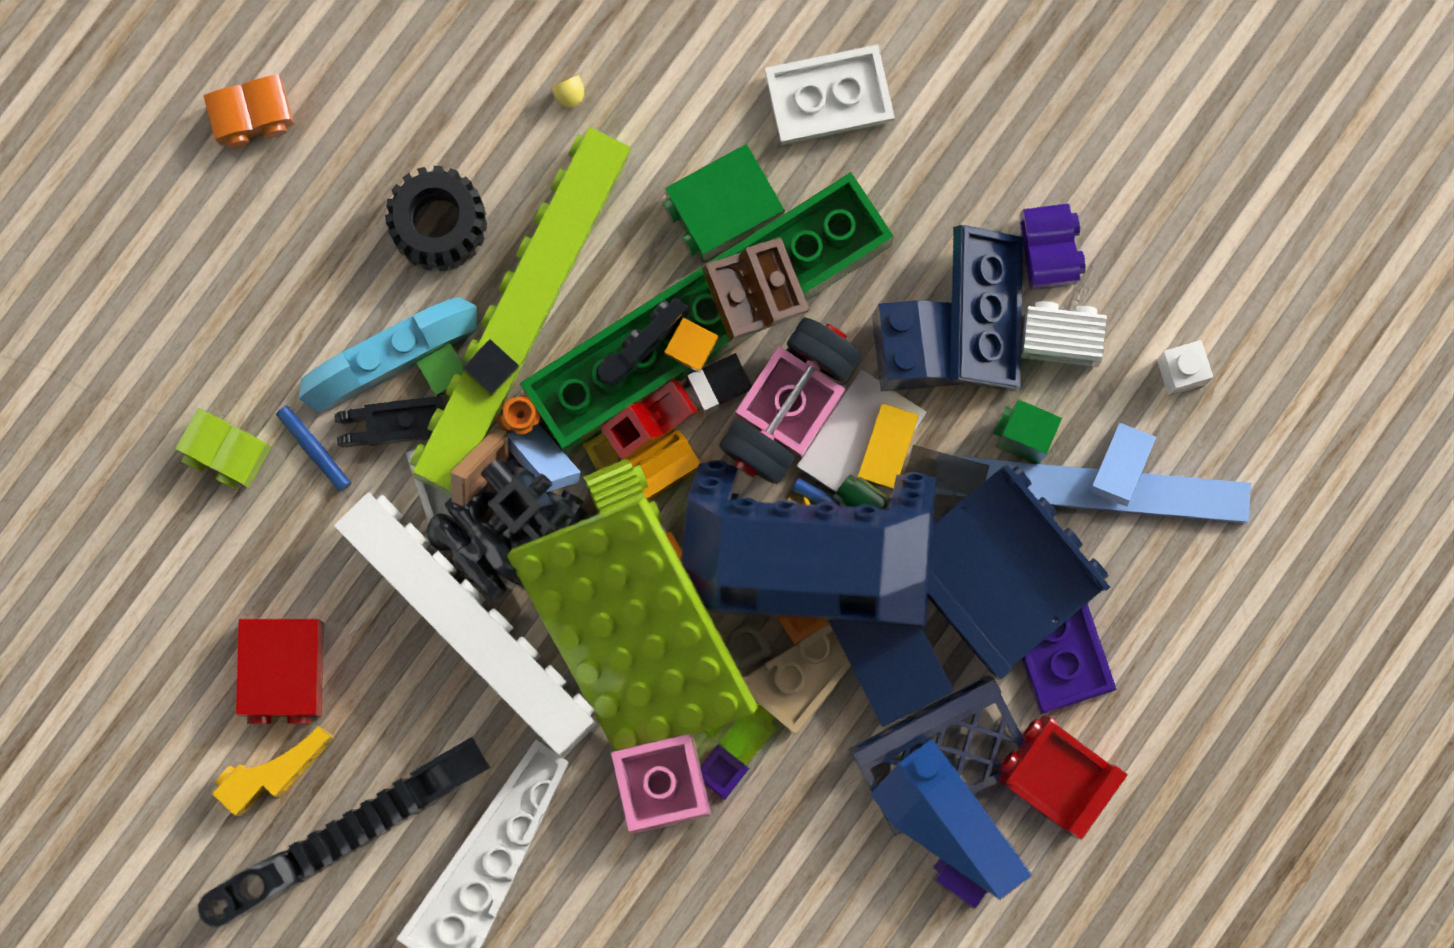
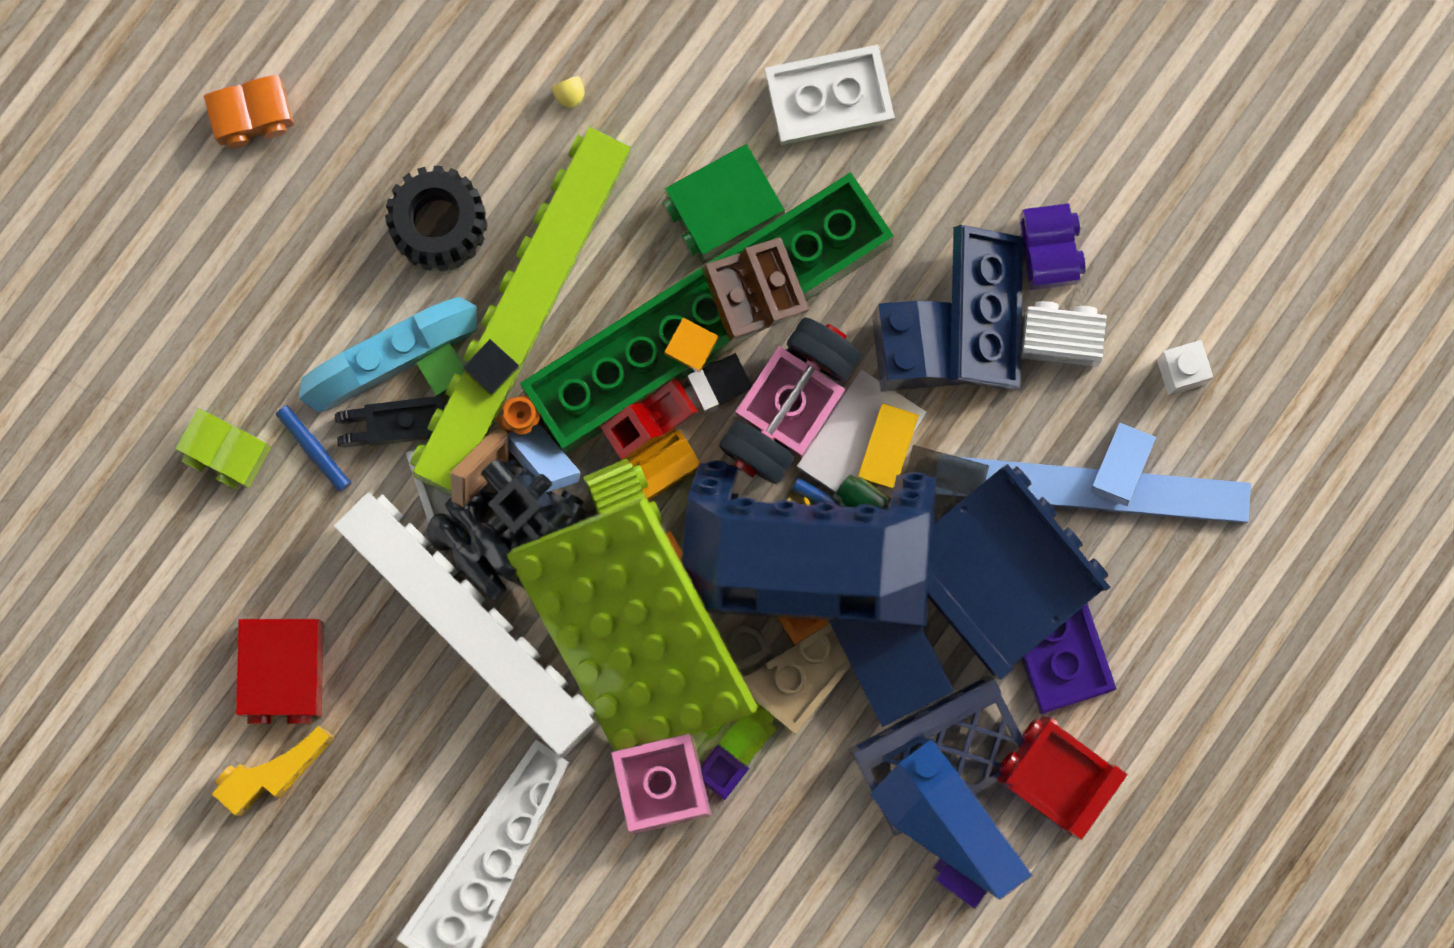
(342, 836): black piece -> none
(601, 452): yellow tile -> none
(640, 344): black hinge -> none
(1026, 431): green brick -> none

